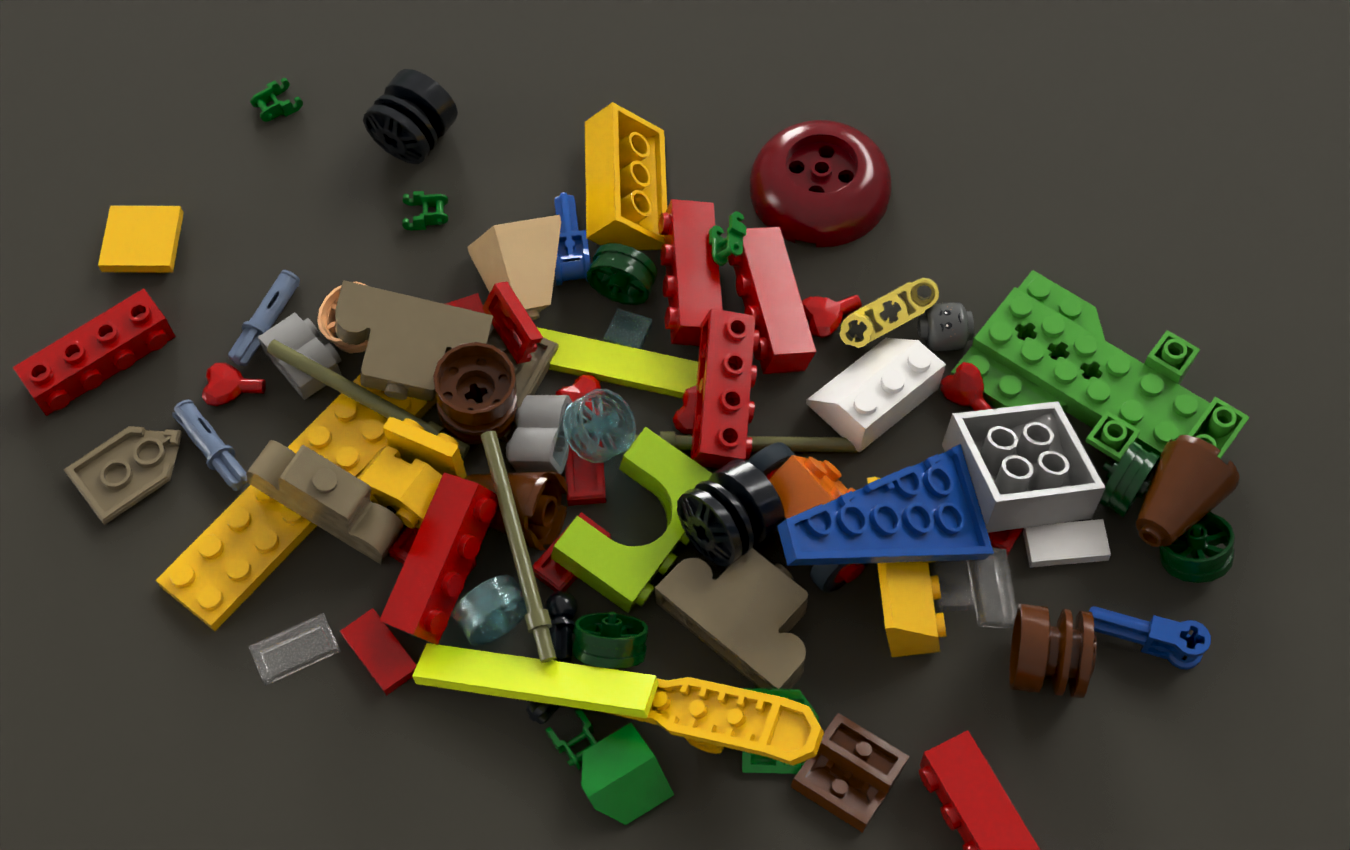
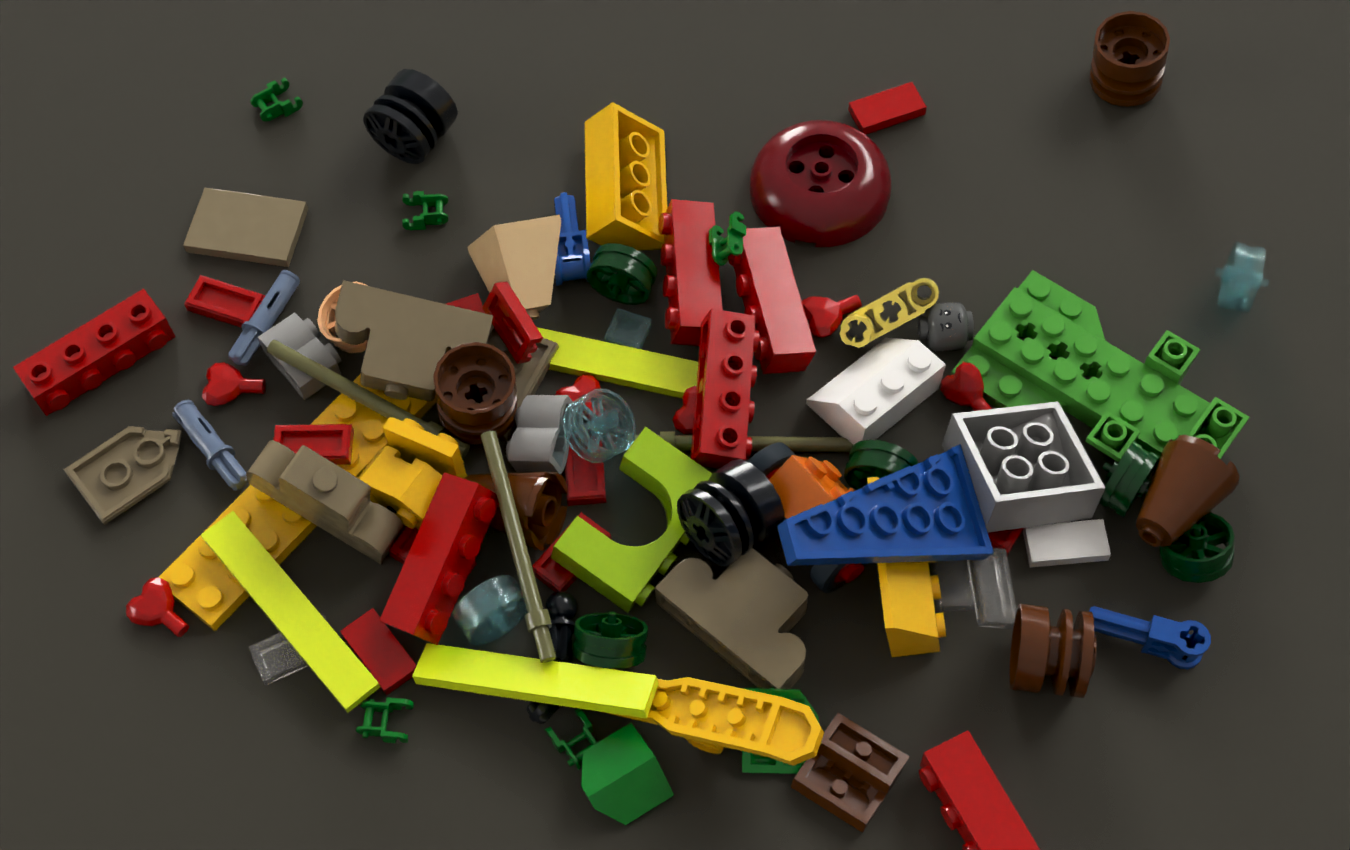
(141, 239): yellow tile -> none
(156, 607): none -> red rock
(223, 301): none -> red tile
(246, 227): none -> dark tan tile
(290, 611): none -> neon yellow tile
(327, 440): none -> red tile
(388, 707): none -> green piece
(875, 459): none -> dark green wheel
(887, 108): none -> red tile
(1129, 58): none -> reddish brown wheel
(1241, 277): none -> clear light blue wheel

